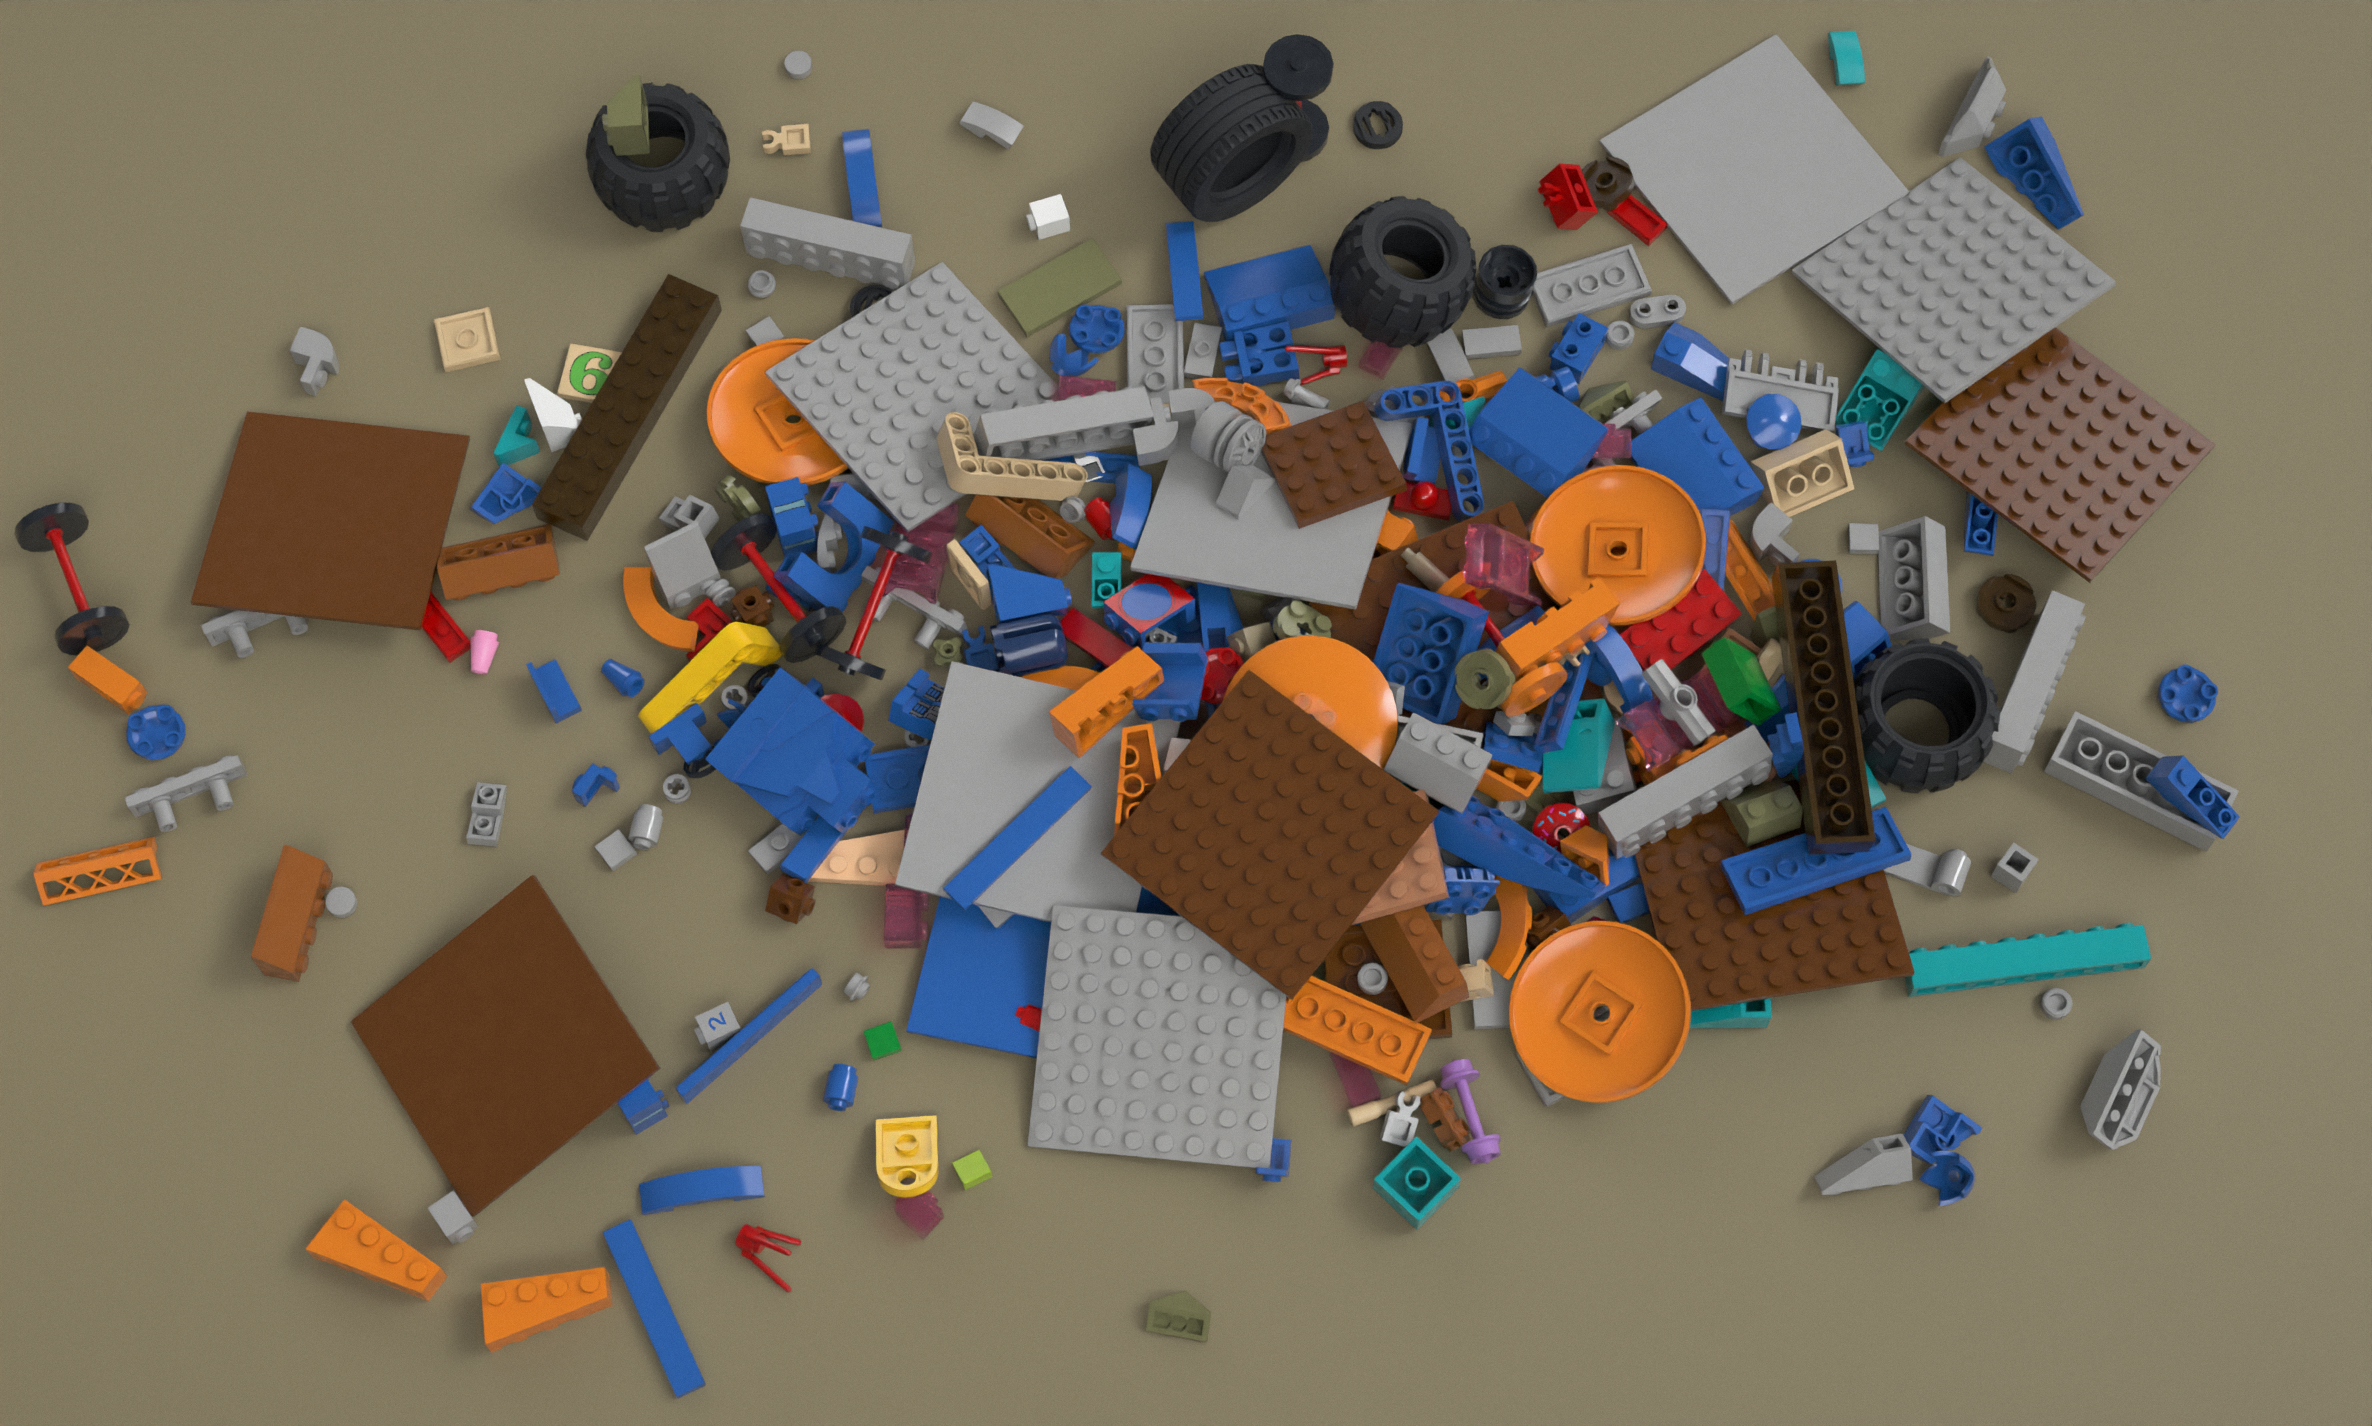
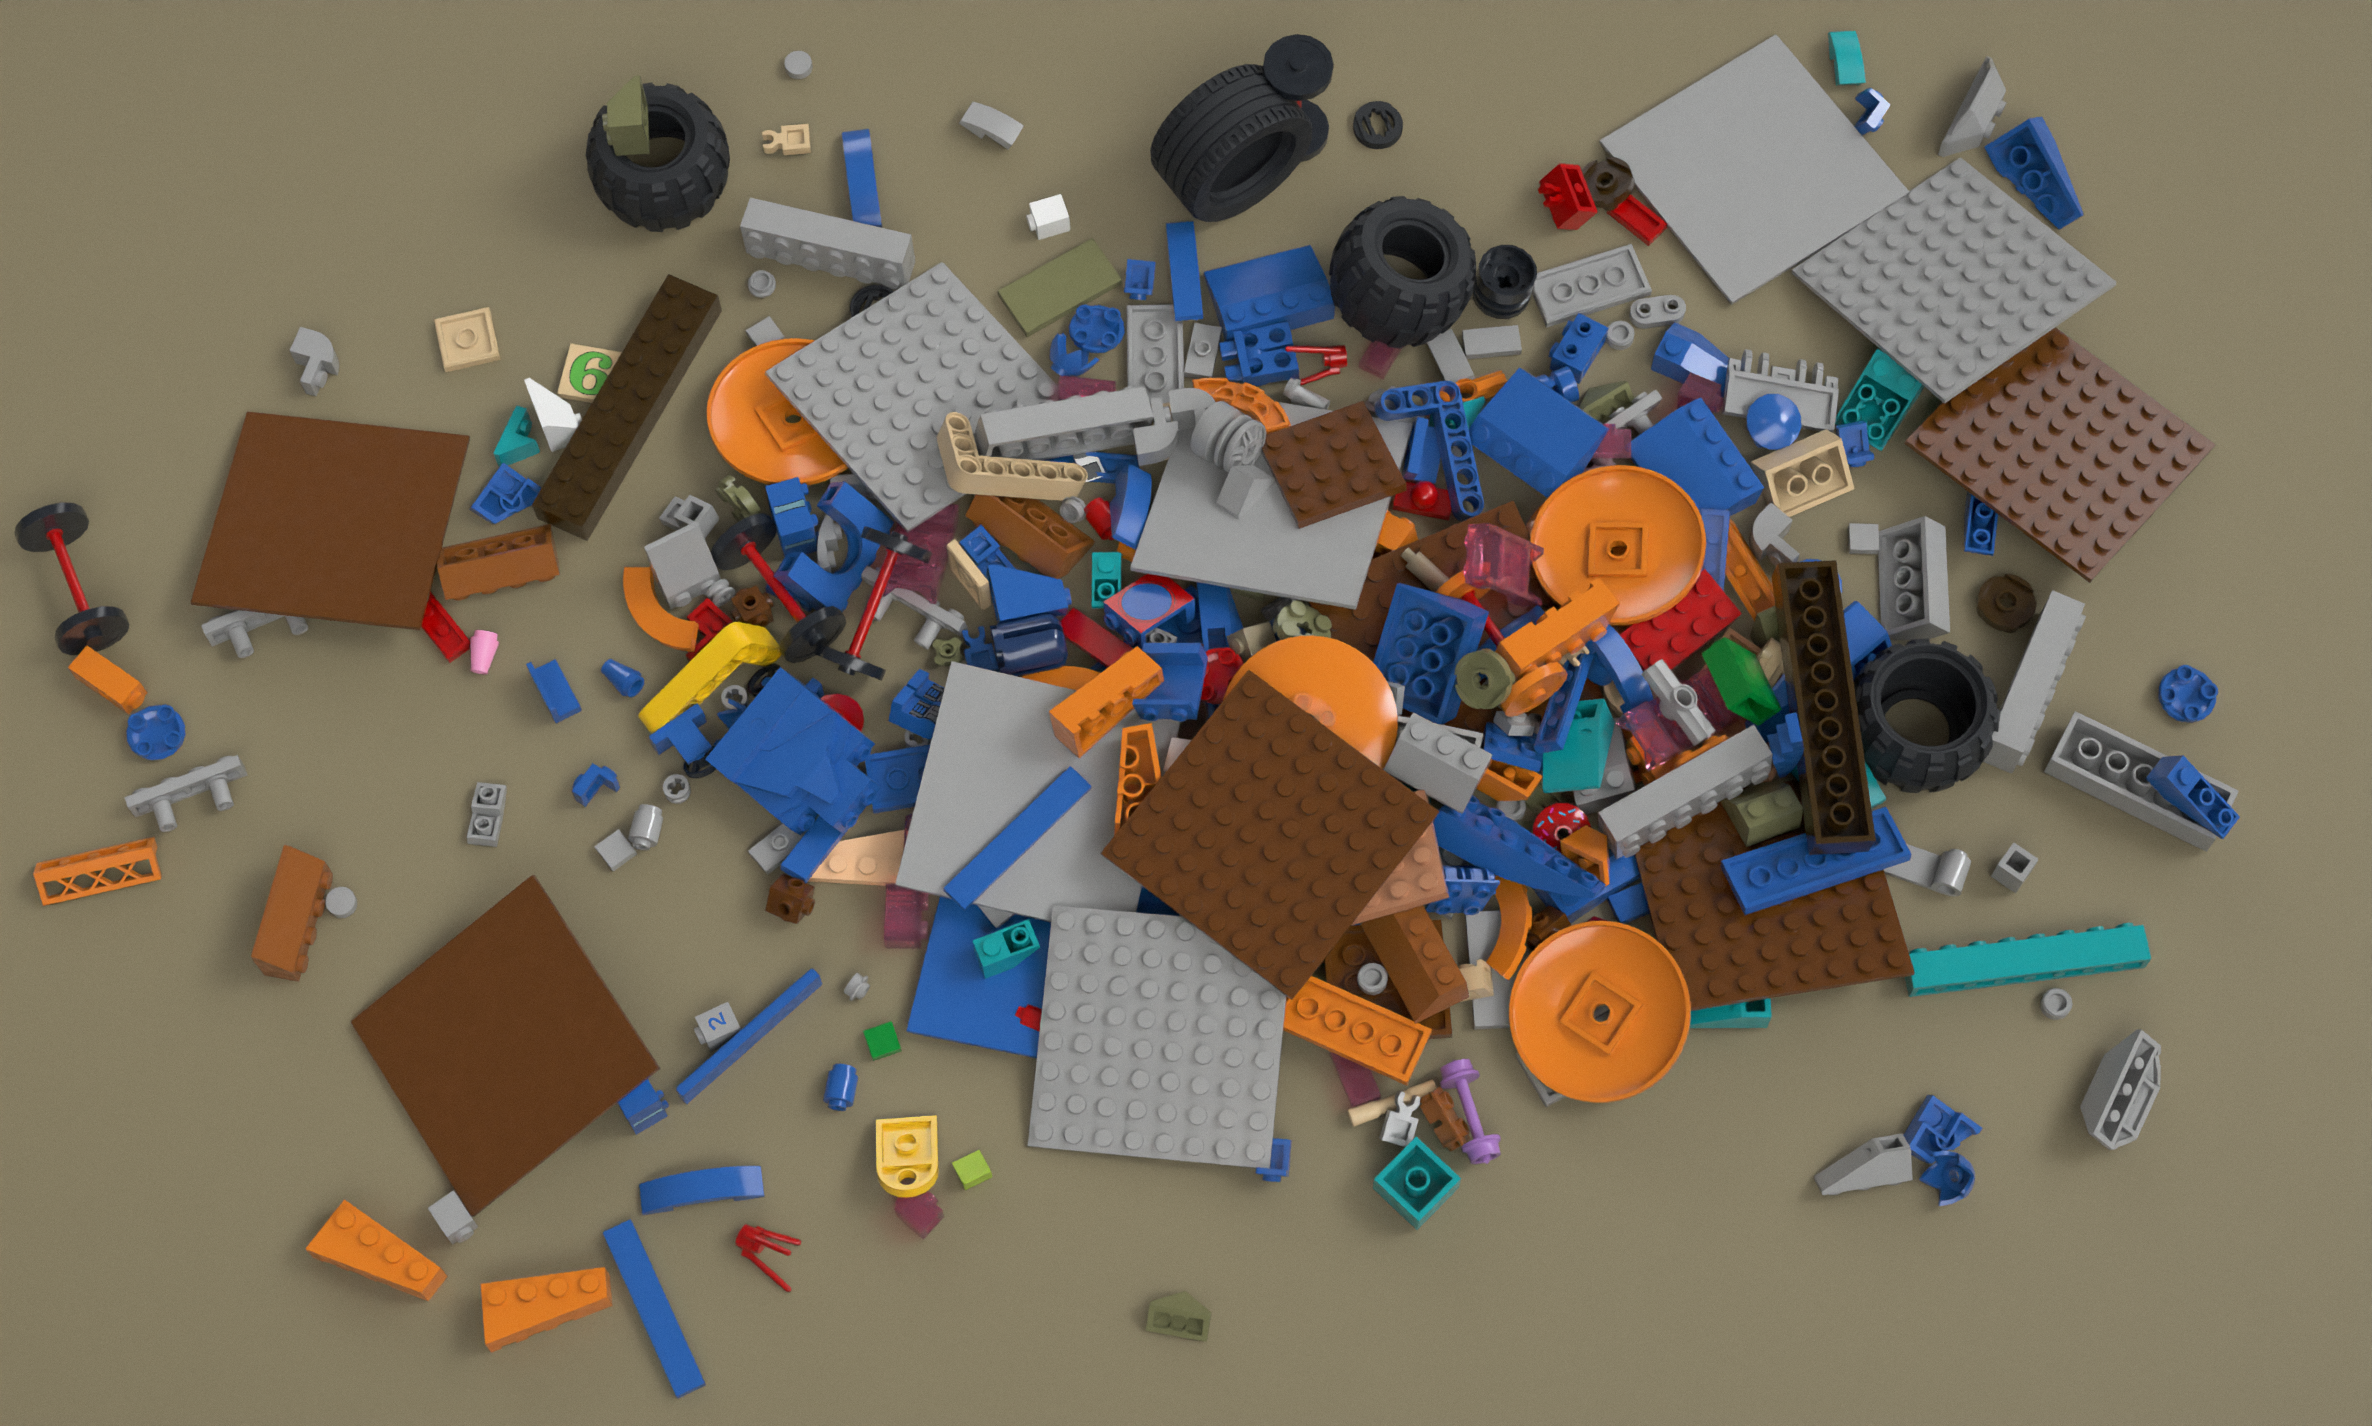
(1005, 948): none -> teal slope
(1139, 278): none -> blue bracket
(1697, 387): none -> clear pink brick
(1875, 109): none -> blue bracket

